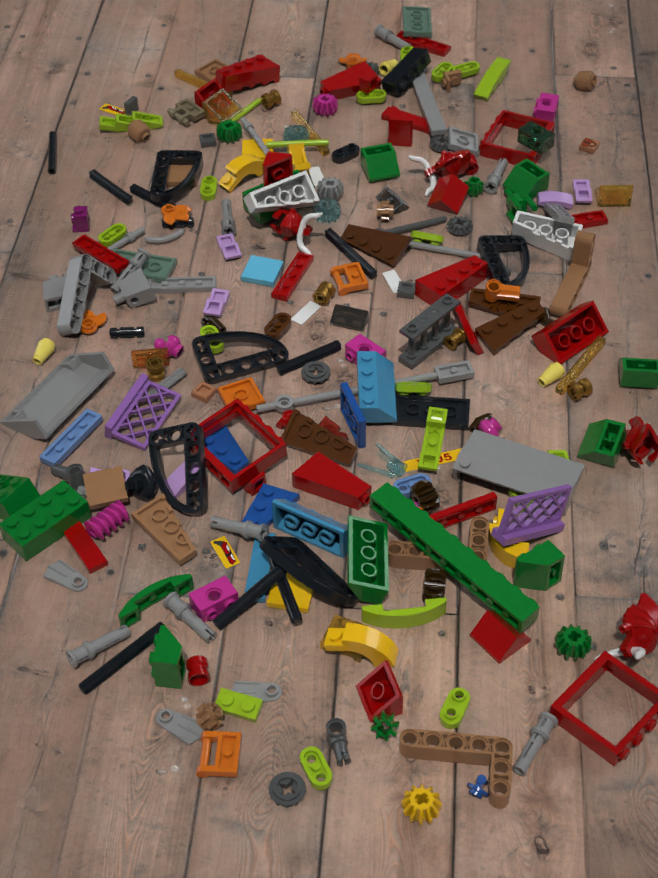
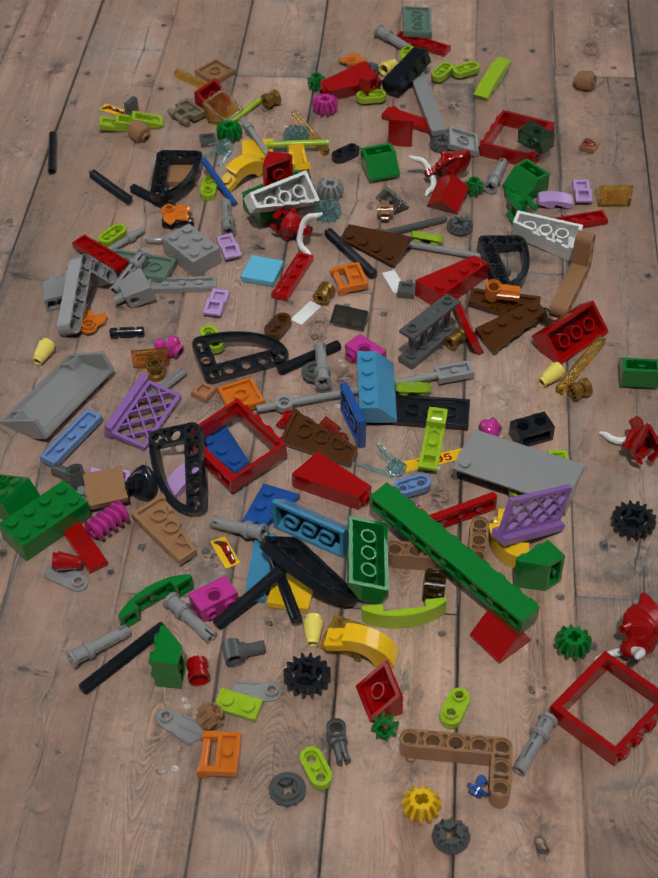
(65, 561): none -> red cone
(80, 219): magenta brick -> none
(192, 250): none -> light grey brick
(213, 321): dark brown arm -> none
(219, 182): none -> blue bar
(224, 147): none -> clear light blue plant
(236, 651): none -> dark grey pin
(248, 73): red wedge -> none
(255, 484): red slope -> none
(307, 675): none -> black gear
(312, 628): none -> light yellow cone
(314, 81): none -> green gear
(316, 175): white sticker -> none
(321, 370): none -> light grey pin
(425, 495): dark brown gear -> none
(451, 79): medium nougat bracket -> none
(453, 845): none -> dark grey gear
(472, 167): red wheel -> none
(476, 422): dark brown arm -> none
(532, 429): none -> black brick
(546, 106): dark pink brick -> none
(559, 213): light grey tile -> none
(603, 442): green slope -> none
(633, 520): none -> black gear

